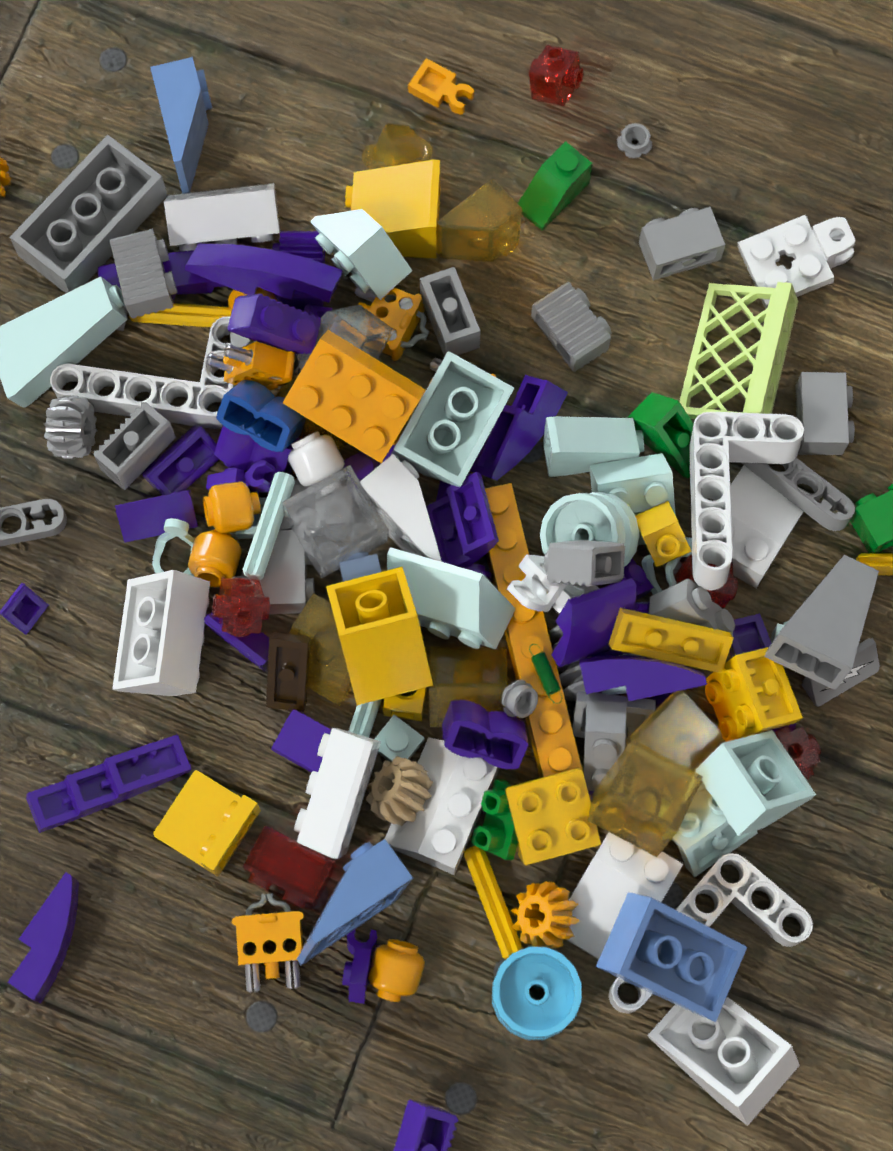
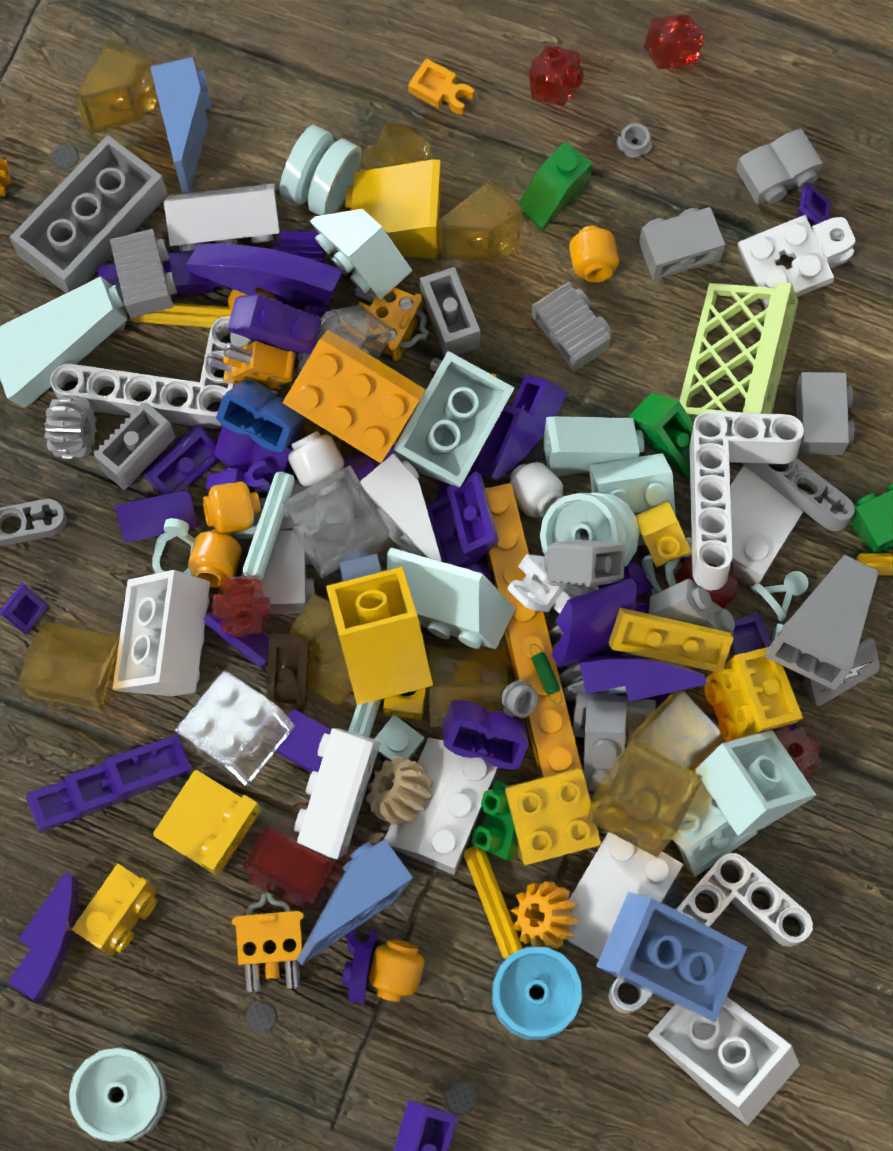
(69, 665): none -> clear yellow slope
(96, 1083): none -> light aqua wheel
(116, 89): none -> clear yellow slope
(116, 910): none -> yellow bracket
(235, 728): none -> clear brick
(320, 171): none -> light aqua wheel
(535, 488): none -> white head
(594, 254): none -> light orange head
(673, 41): none -> clear red brick
(779, 167): none -> light grey brick
(794, 585): none -> light aqua piece
(813, 205): none -> dark purple slope

